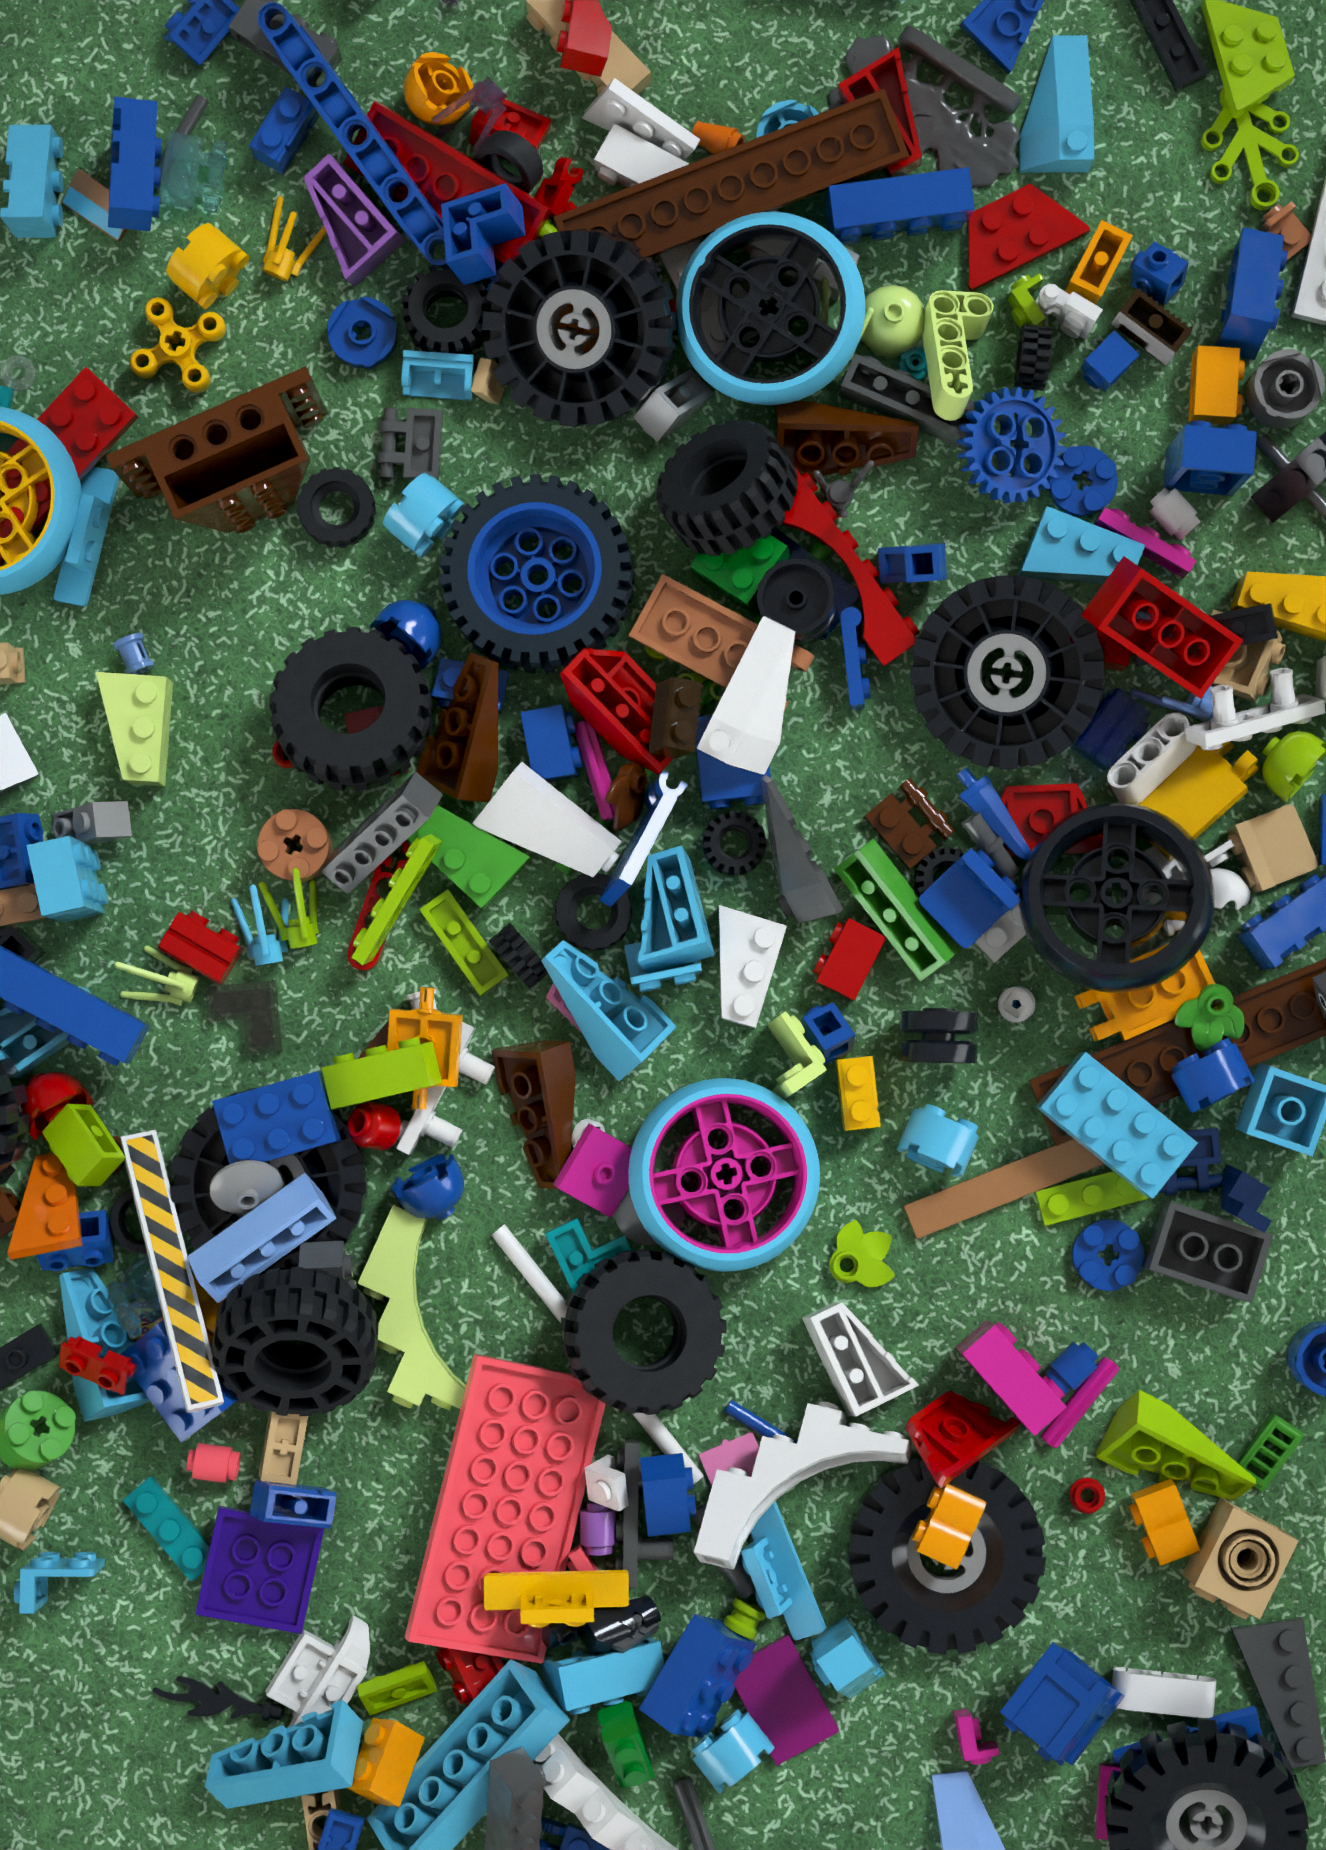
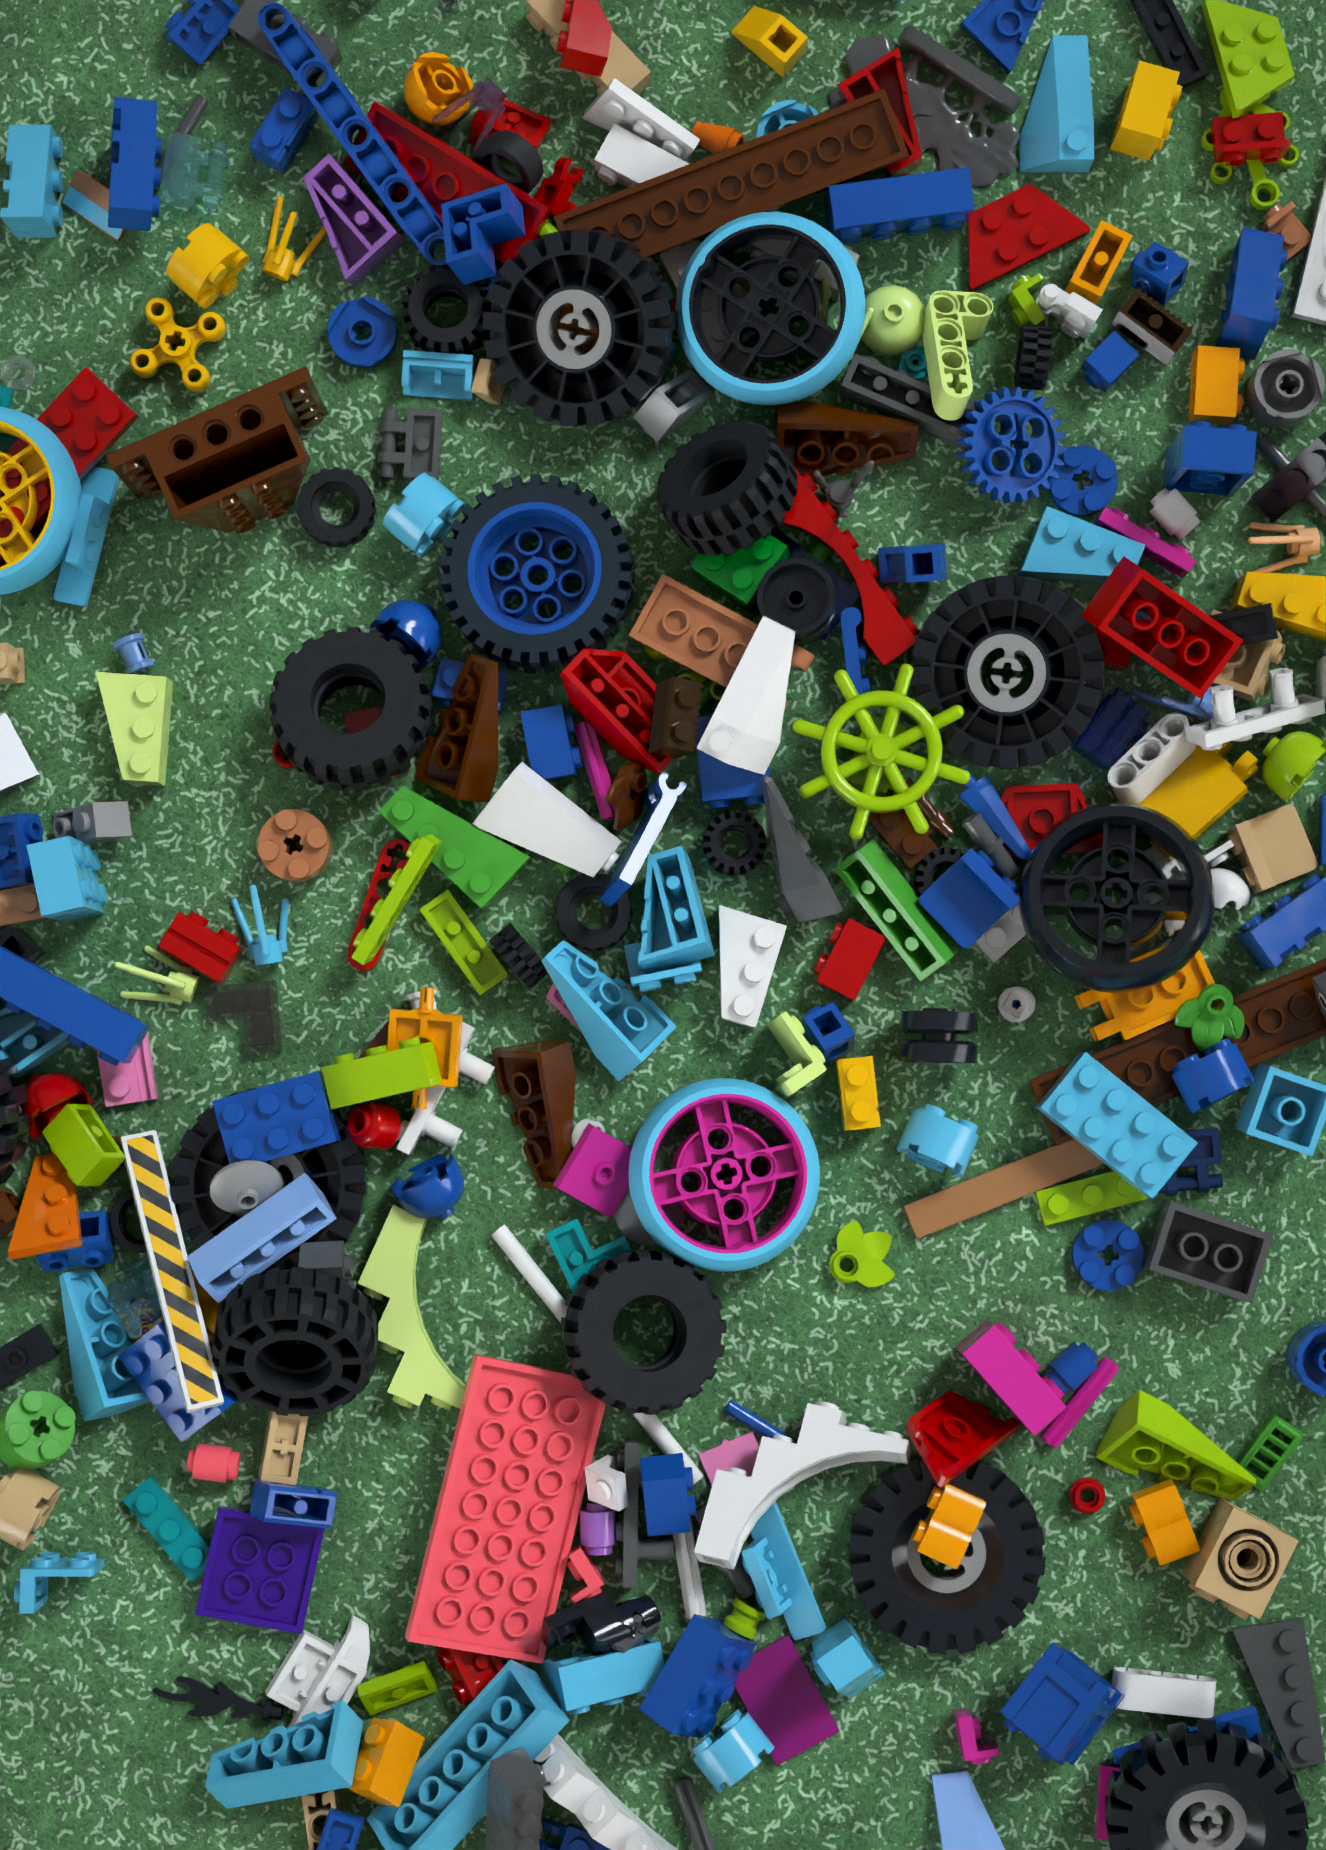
(82, 1359): red hinge -> none
(129, 1081): none -> bright pink plate
(303, 929): lime plant -> none
(382, 832): dark grey brick -> none
(556, 1595): yellow bracket -> none
(625, 1744): green brick -> none
(689, 1573): none -> white axle
(771, 39): none -> yellow slope
(854, 1360): white wedge -> none
(878, 751): none -> lime piece
(1146, 111): none -> yellow brick
(1243, 1197): dark blue slope -> none
(1249, 138): none -> red bracket
(1298, 541): none -> light nougat plant

